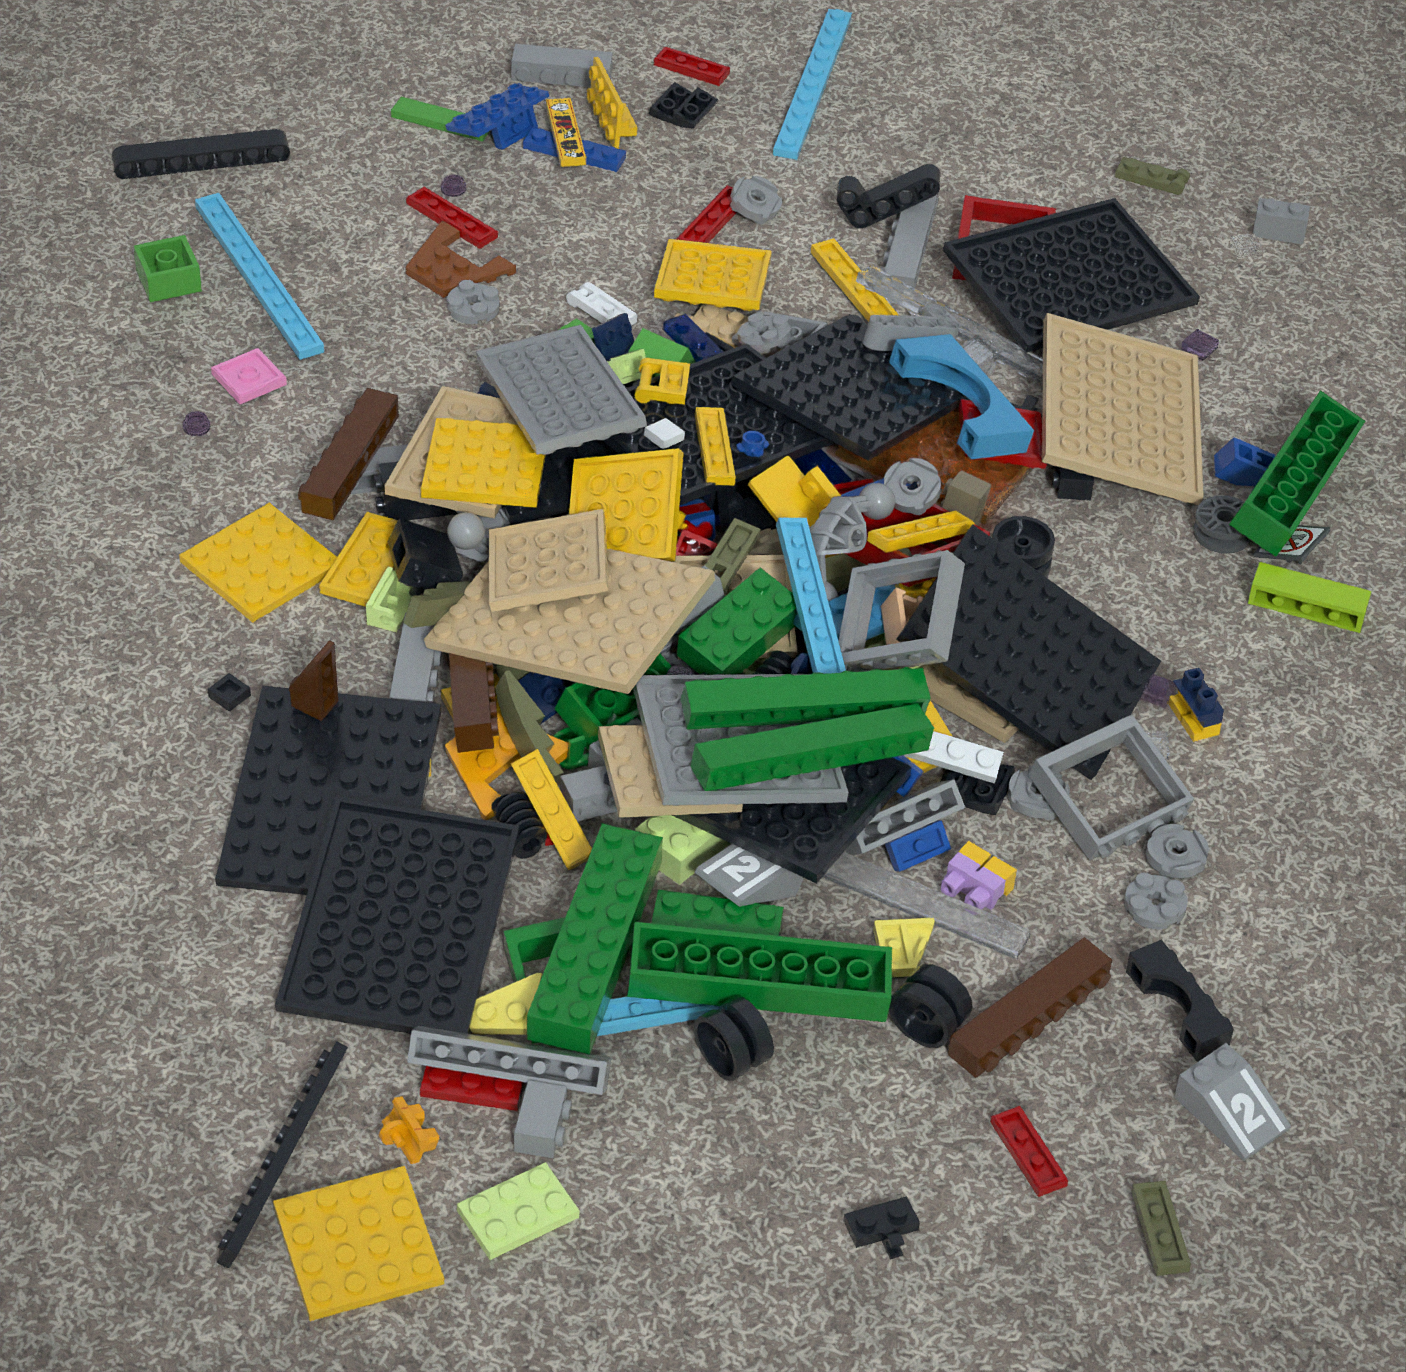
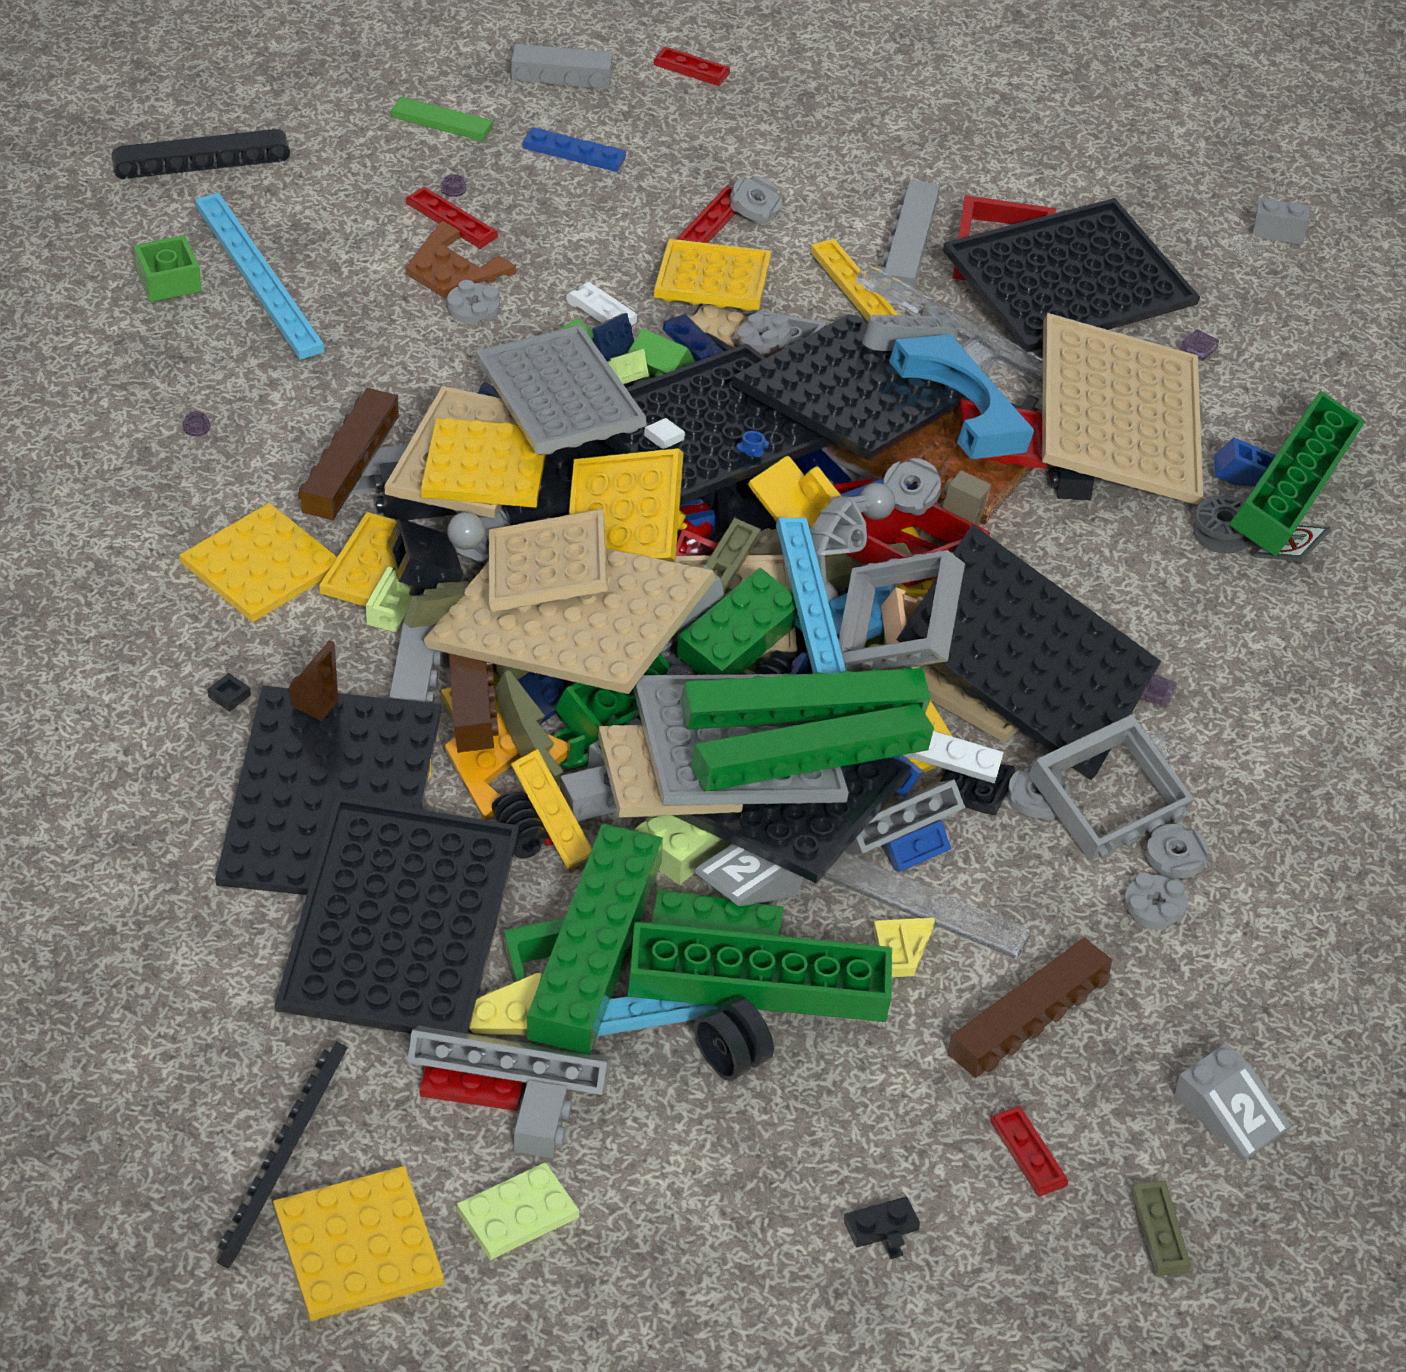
(249, 376): bright pink plate -> none
(404, 1130): light orange hips -> none
(505, 114): blue bracket -> none
(565, 132): tile -> none
(607, 105): yellow bracket -> none
(671, 385): yellow plate -> none
(682, 106): black slope -> none
(715, 446): yellow tile -> none
(812, 84): medium azure plate -> none
(920, 531): yellow tile -> none
(921, 182): black beam -> none
(930, 1005): black wheel -> none
(978, 877): lavender hips -> none
(1028, 540): black wheel -> none
(1152, 175): olive plate -> none
(1158, 971): black arch -> none
(1197, 706): dark blue hips -> none
(1309, 597): lime brick -> none

